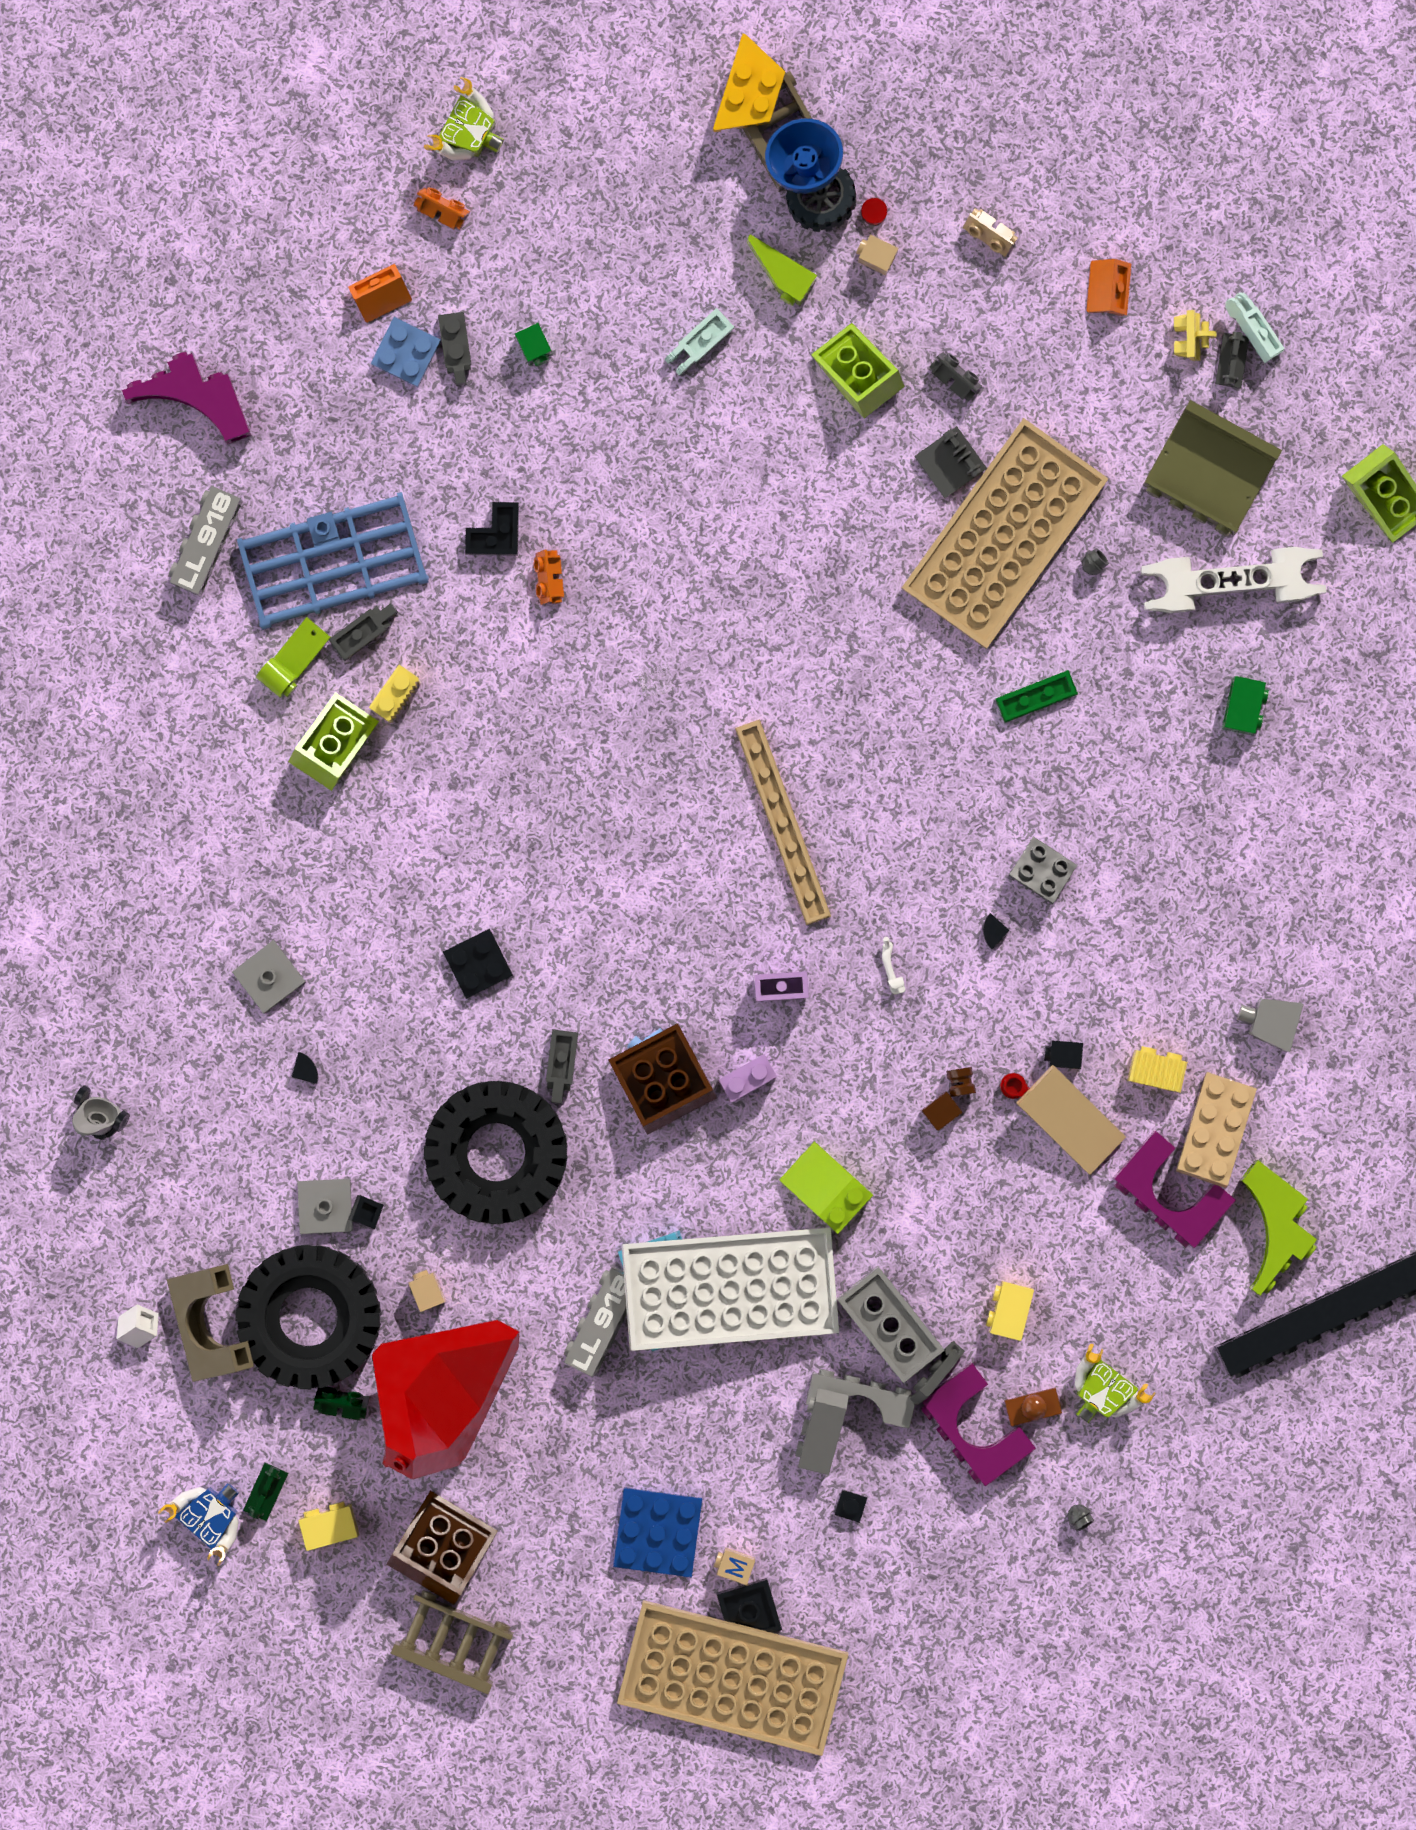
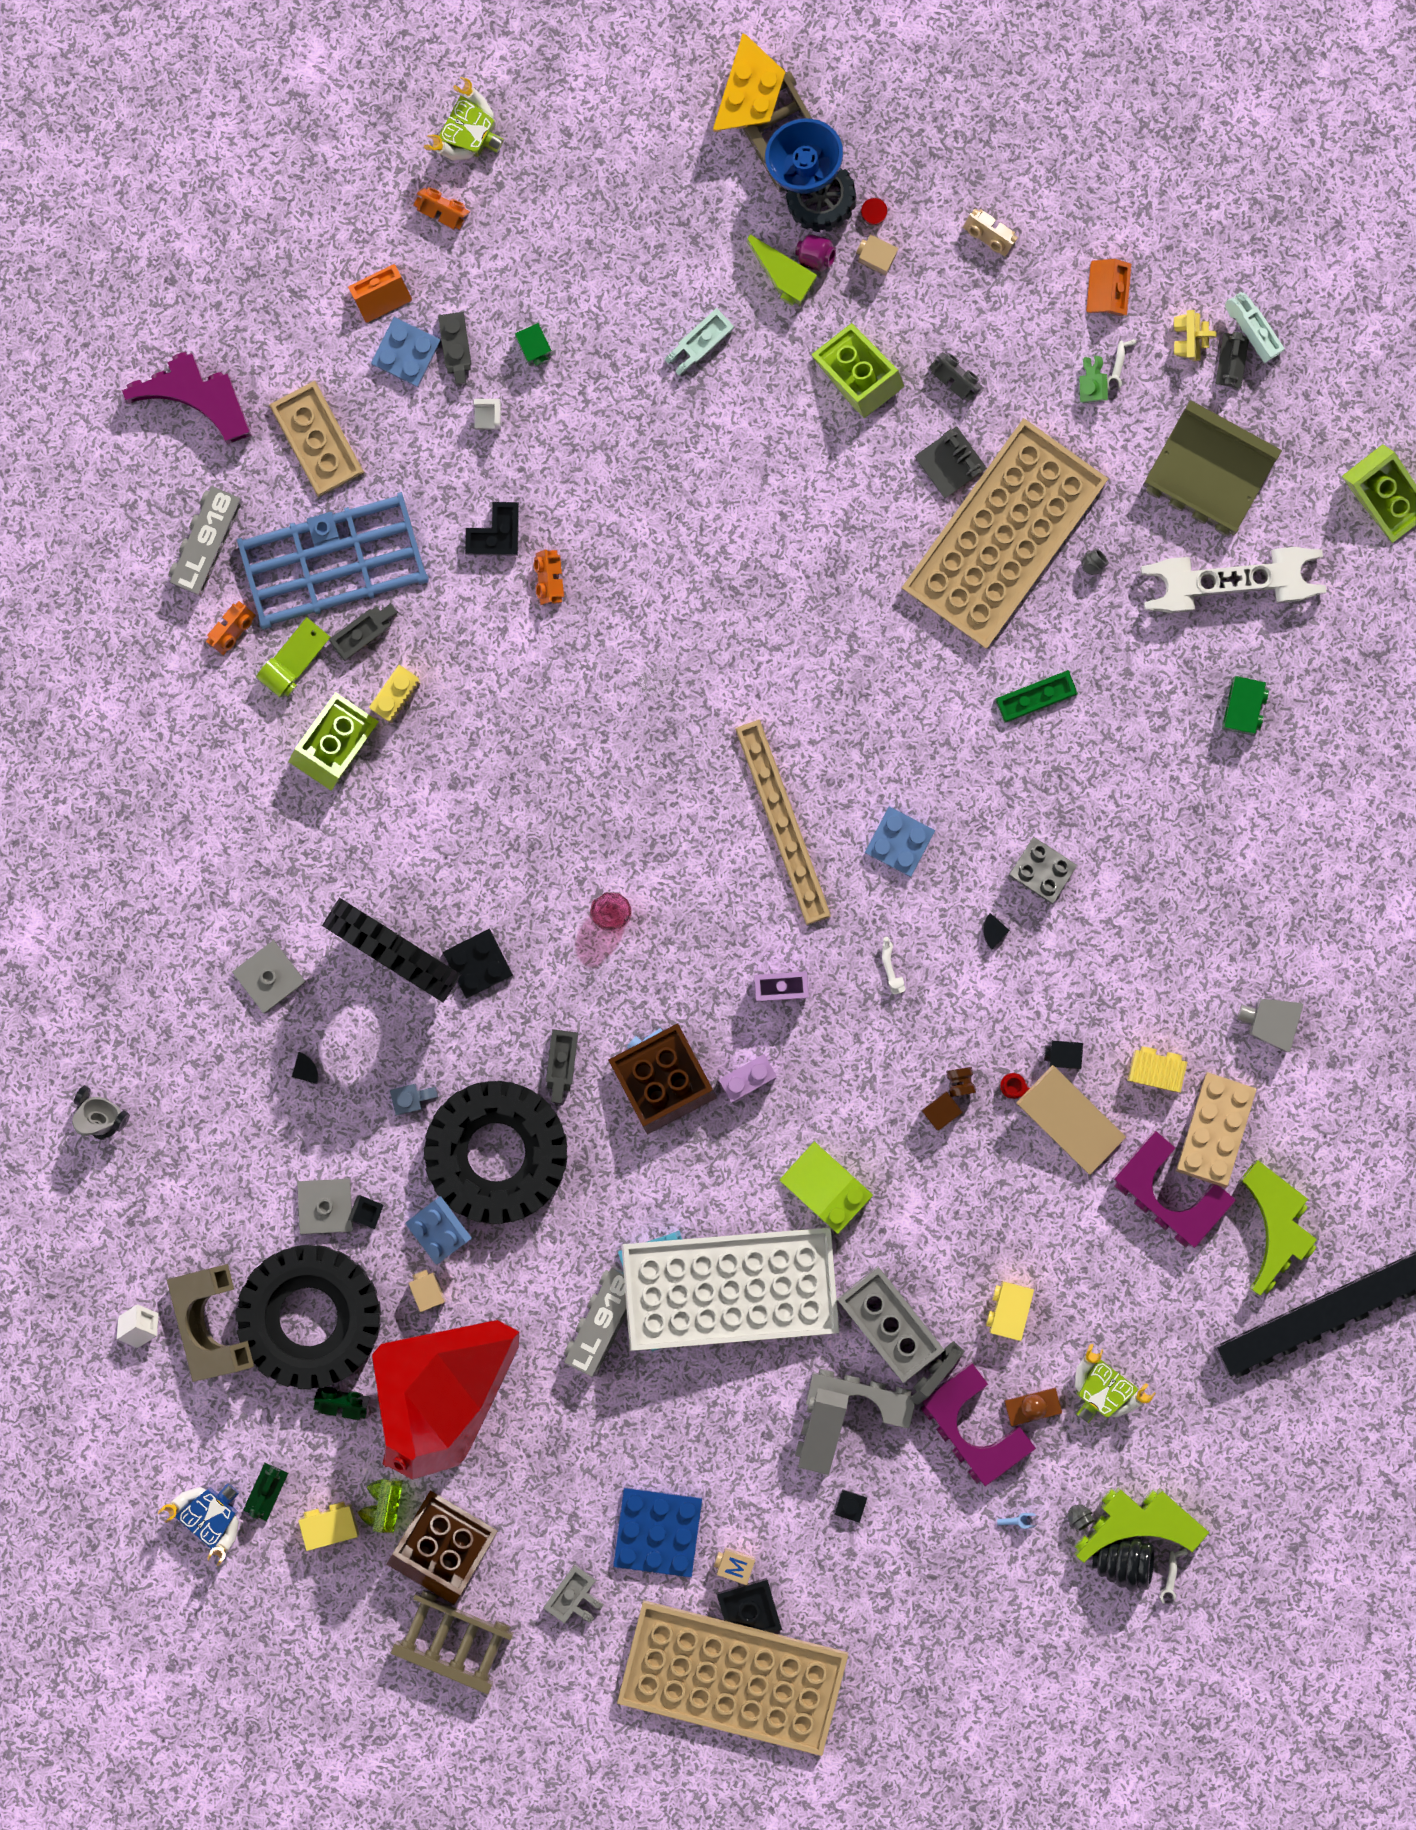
(224, 637): none -> orange hinge
(316, 439): none -> tan tile
(384, 1514): none -> clear neon green tile
(391, 950): none -> black tyre
(409, 1099): none -> sand blue plate
(438, 1230): none -> medium blue plate
(487, 414): none -> white panel
(569, 1595): none -> light grey hinge
(611, 911): none -> clear pink hair
(815, 252): none -> magenta head
(899, 841): none -> medium blue plate
(1021, 1521): none -> light blue hand
(1093, 384): none -> bright green plate
(1120, 356): none -> white piece
(1126, 1564): none -> black piece
(1127, 1519): none -> lime arch
(1172, 1574): none -> white piece

